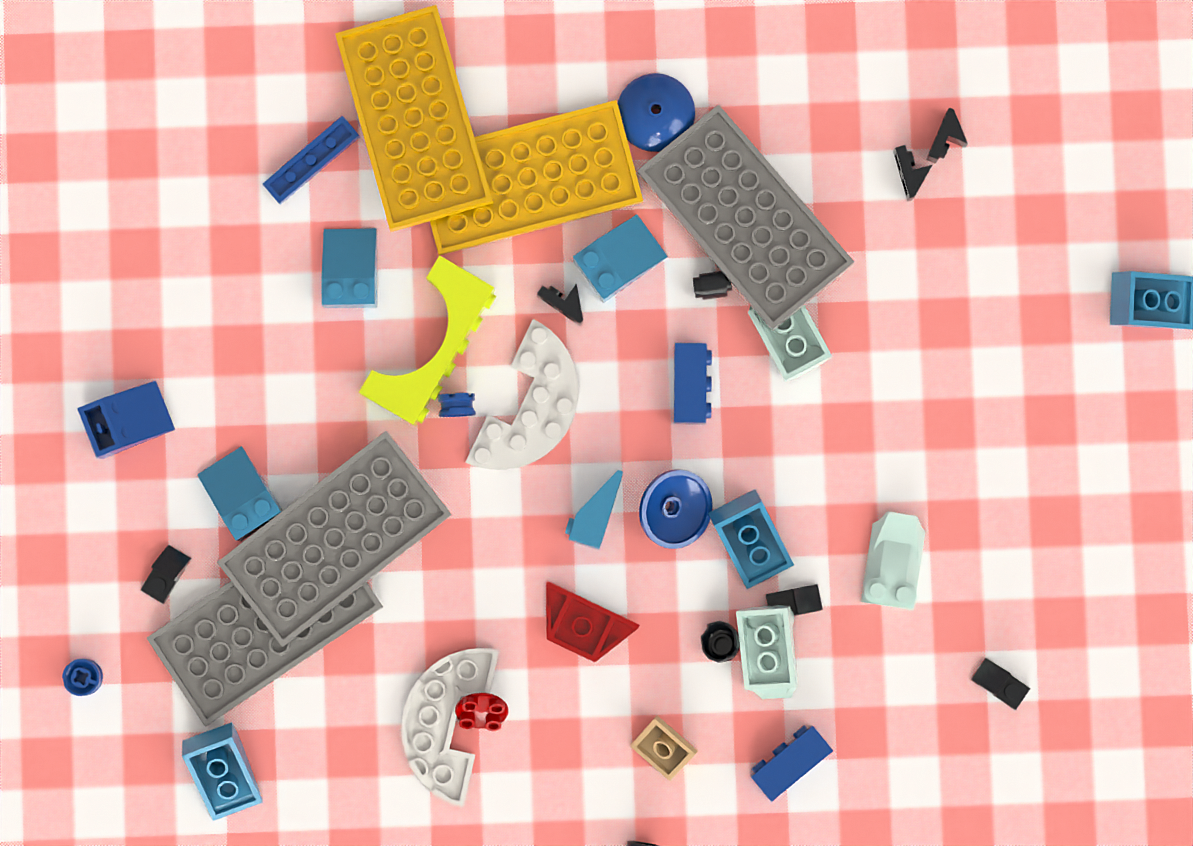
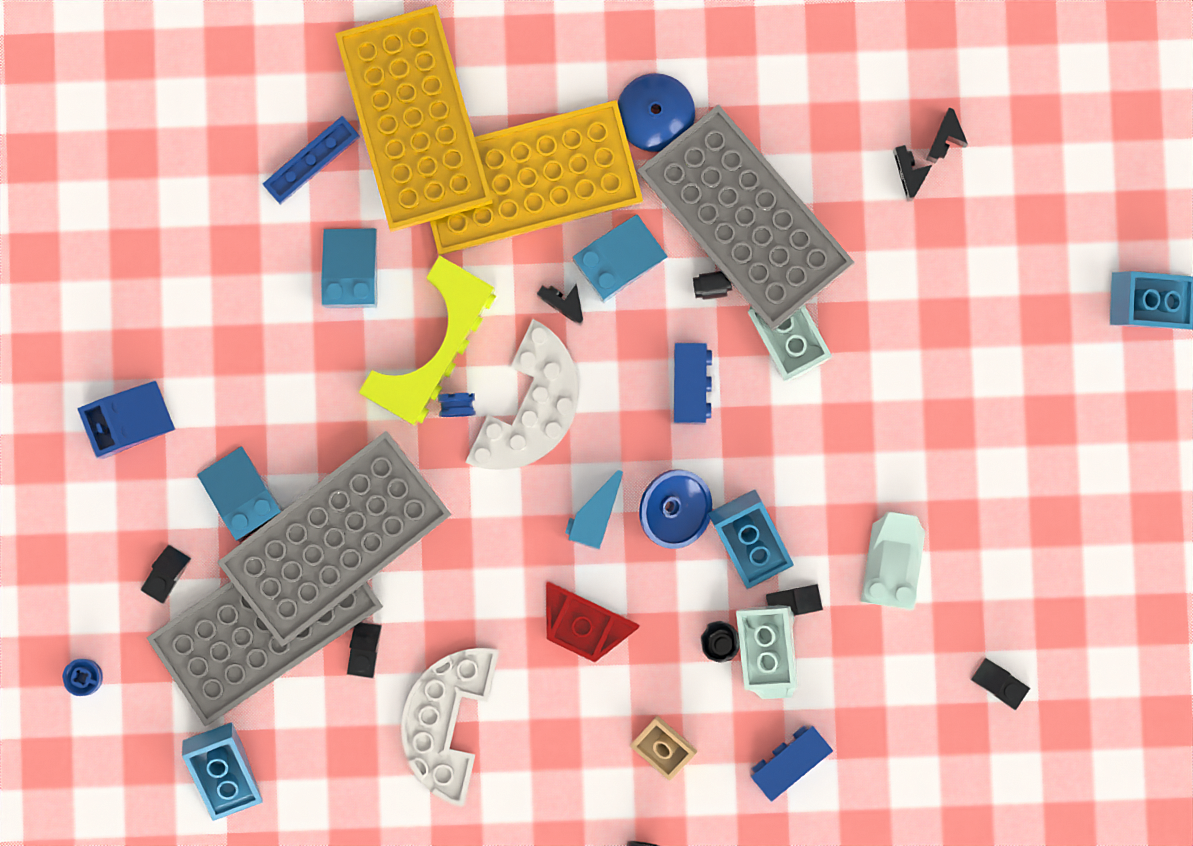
(364, 650): none -> black slope
(481, 711): red dish -> none

